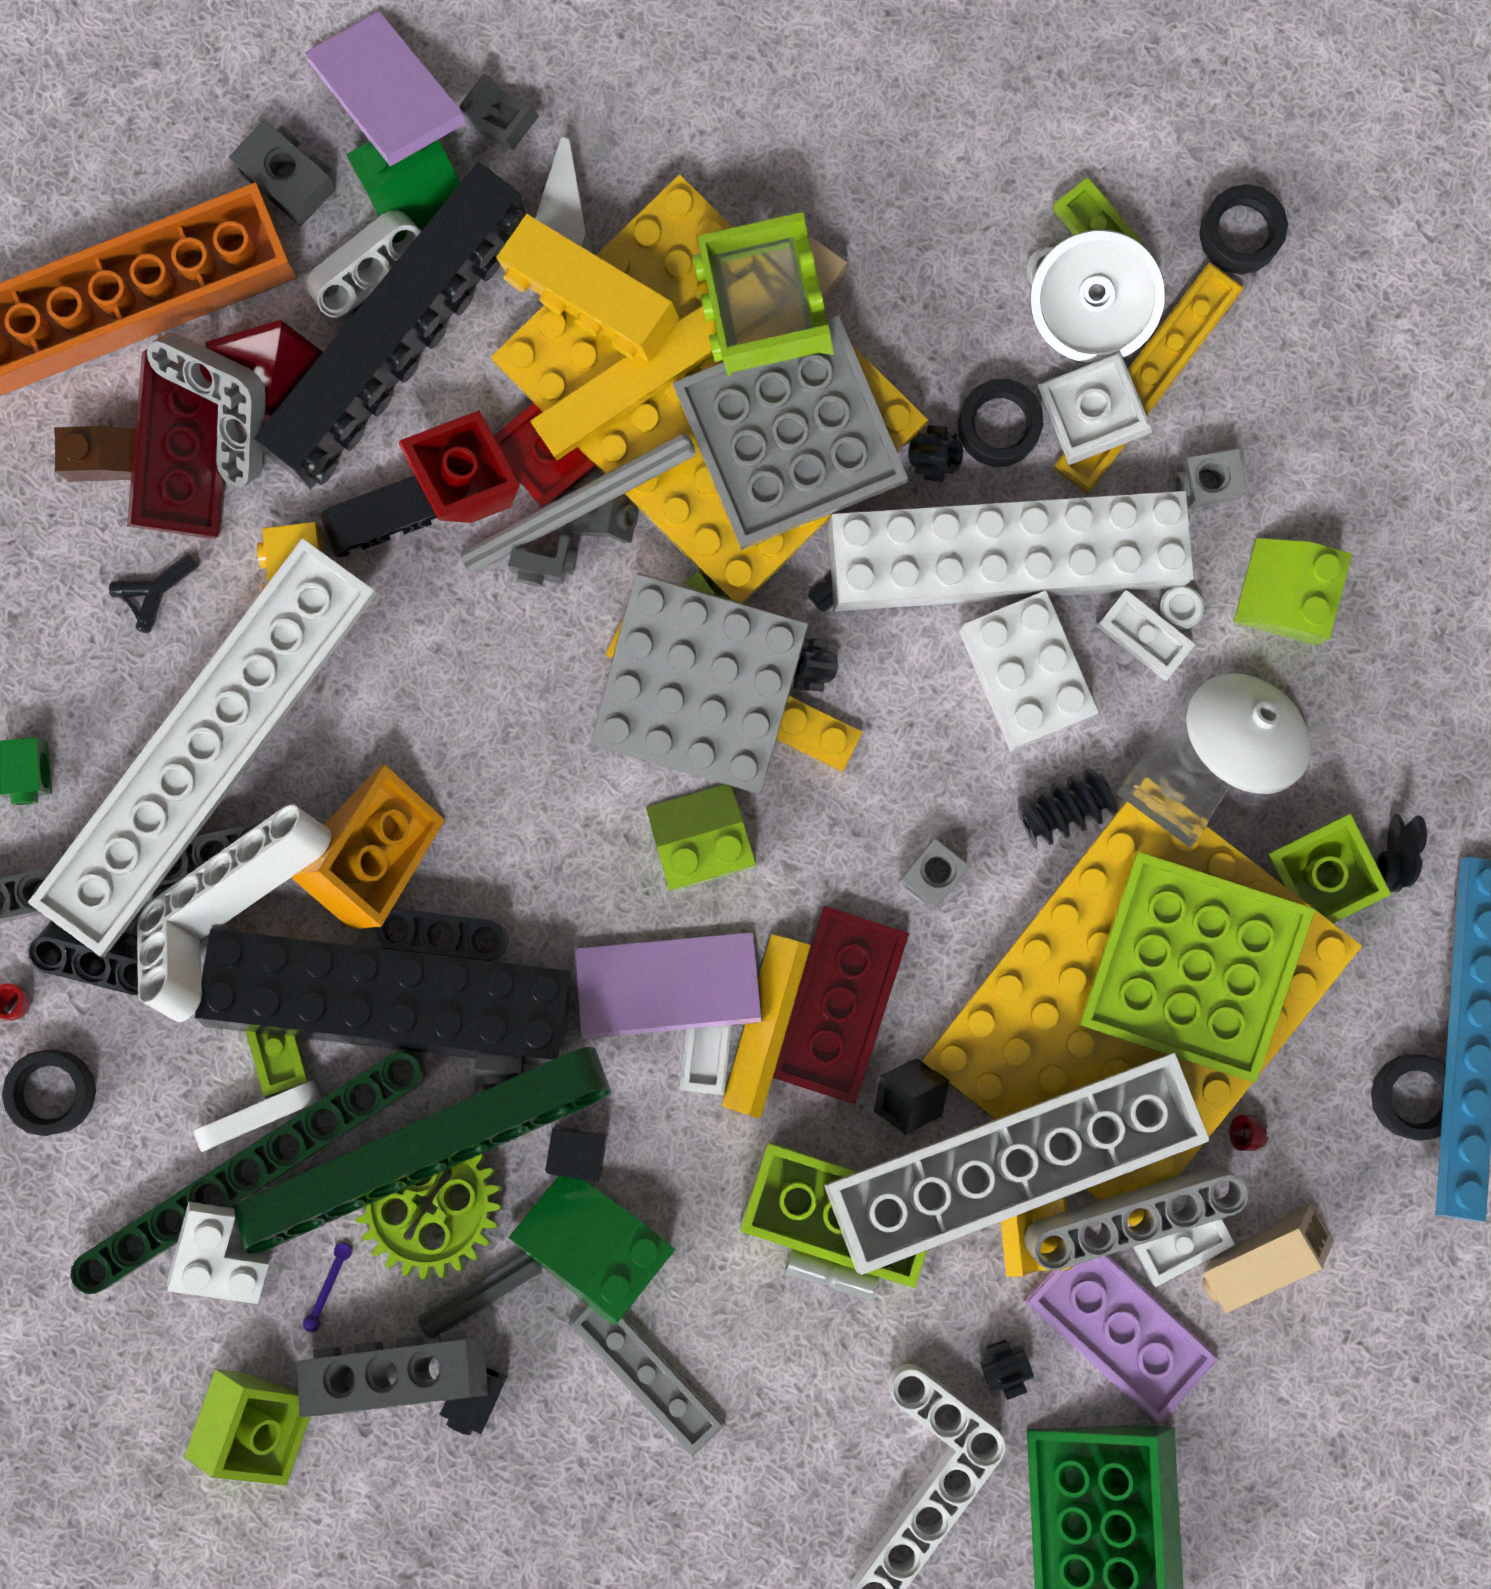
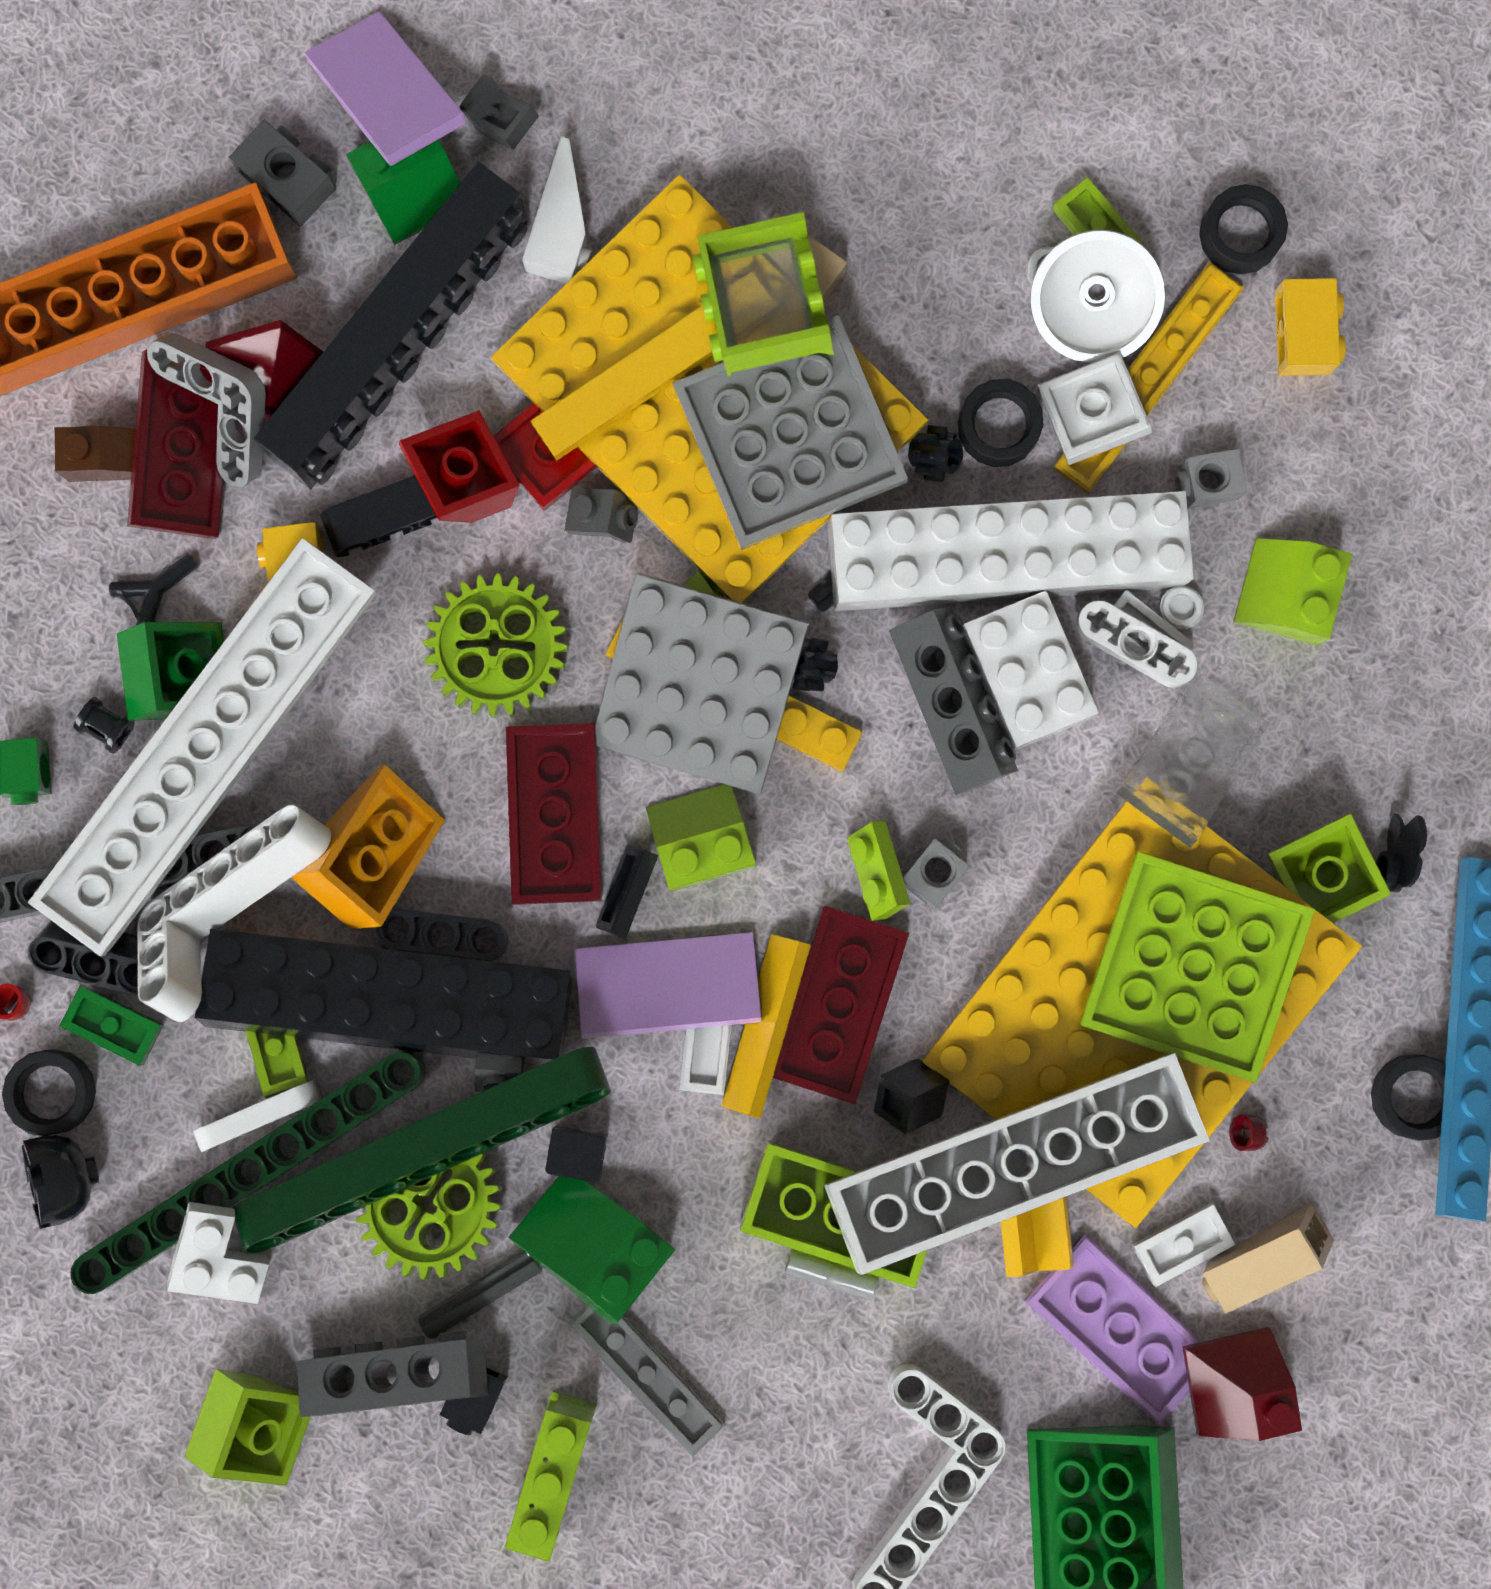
(58, 1178): none -> black cylinder
(103, 725): none -> black bush
(111, 1025): none -> green plate
(162, 663): none -> green slope
(342, 265): white beam -> none
(342, 1252): dark purple hinge -> none
(498, 605): none -> lime gear
(536, 568): dark grey bracket -> none
(550, 1476): none -> lime window
(553, 814): none -> dark red plate
(578, 502): light grey axle -> none
(587, 288): yellow brick -> none
(626, 891): none -> black tile
(878, 870): none -> lime plate
(933, 687): none -> dark grey brick
(1006, 1369): black gear -> none
(1066, 806): black piece -> none
(1156, 1223): light grey beam -> none
(1159, 669): none -> white beam
(1241, 1387): none -> dark red slope
(1248, 733): white dish -> none
(1309, 327): none -> yellow brick

